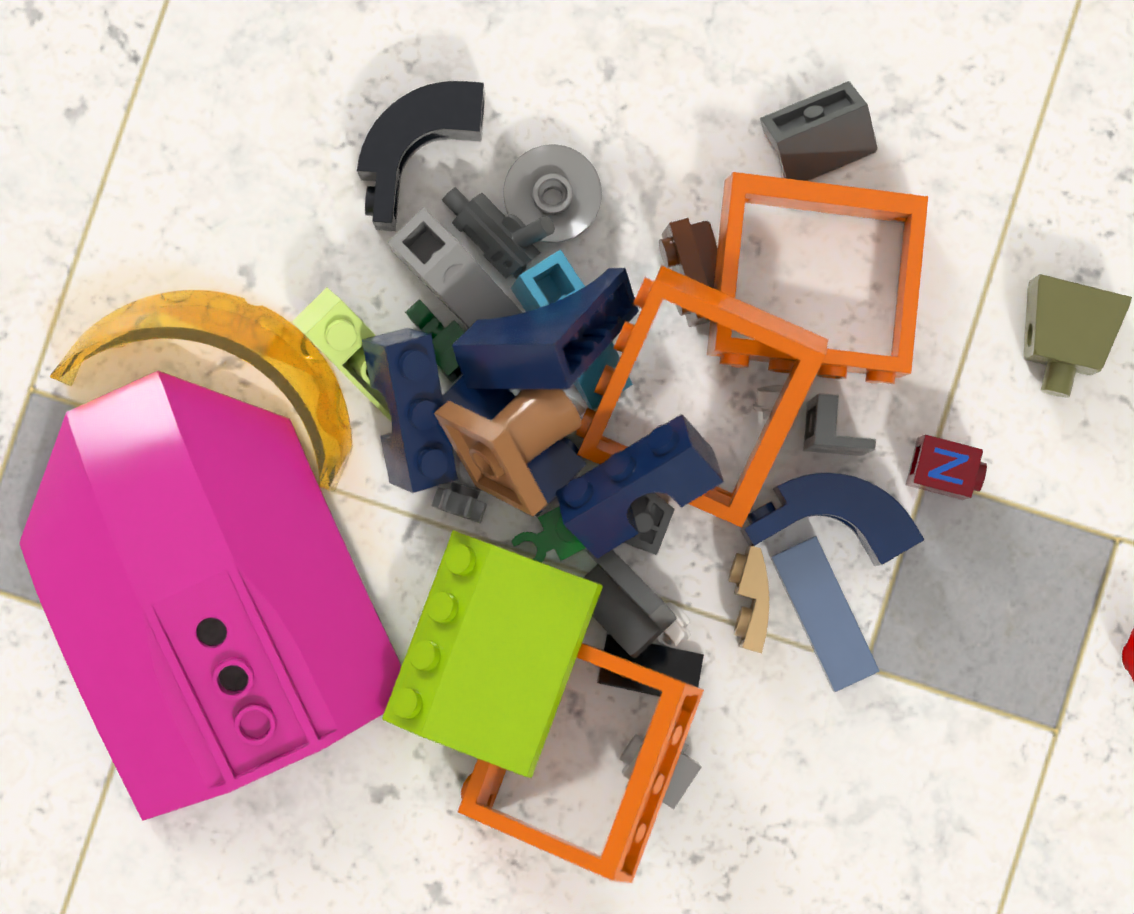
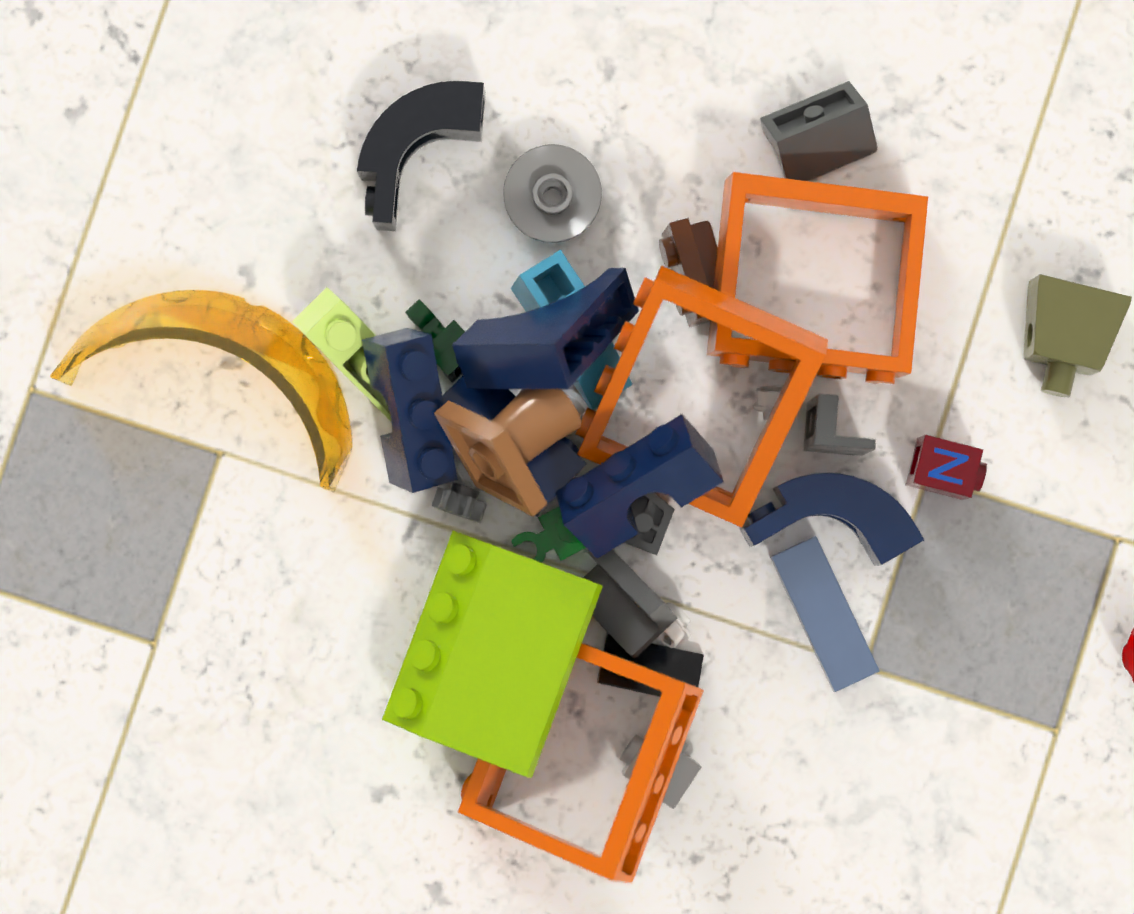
(185, 512): dark pink wedge -> none
(449, 271): light grey slope -> none
(501, 237): dark grey piece -> none
(751, 582): tan slope -> none

